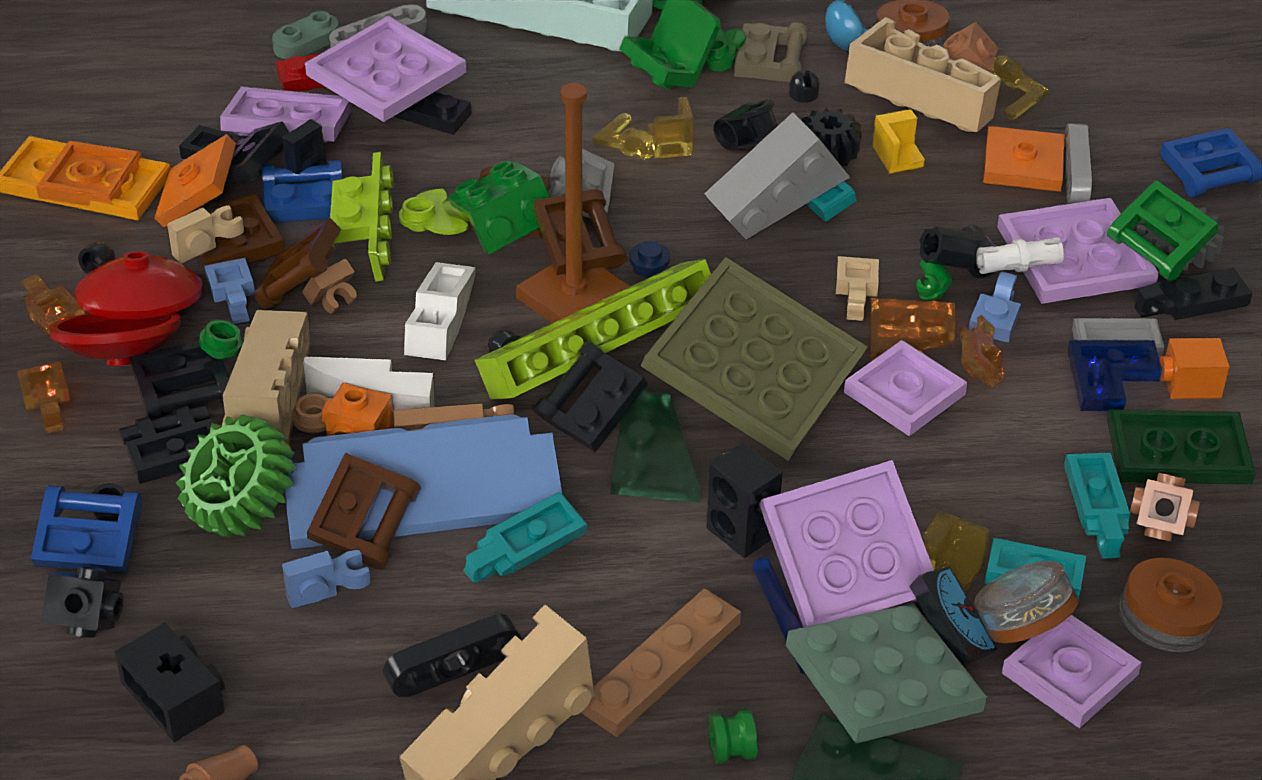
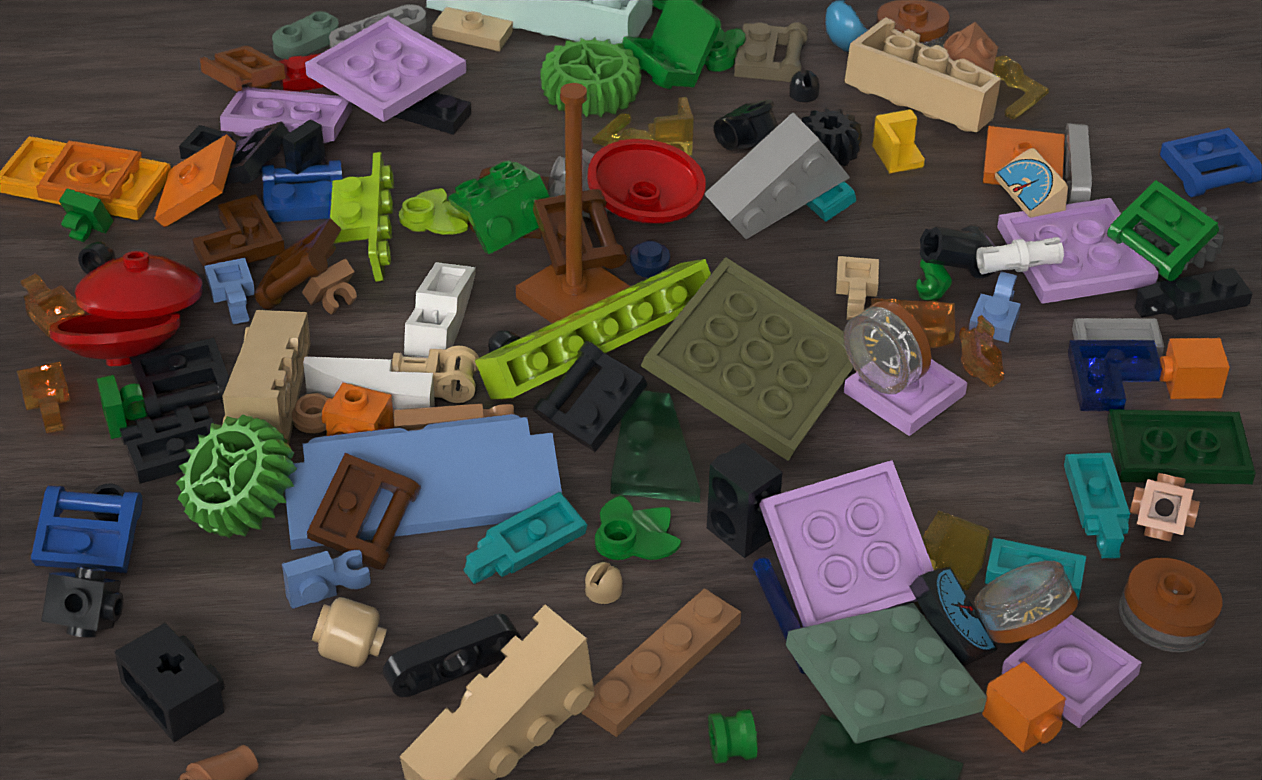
(84, 215): none -> green tile
(118, 404): none -> green tile
(197, 232): tan plate -> none
(220, 339): green plate -> none
(243, 67): none -> dark orange plate
(348, 632): none -> tan head
(445, 372): none -> tan connector
(472, 28): none -> tan plate
(603, 68): none -> bright green gear
(609, 587): none -> tan hinge
(634, 532): none -> green plate
(647, 180): none -> red dish
(887, 347): none -> clear piece
(1024, 707): none -> orange brick
(1033, 184): none -> slope

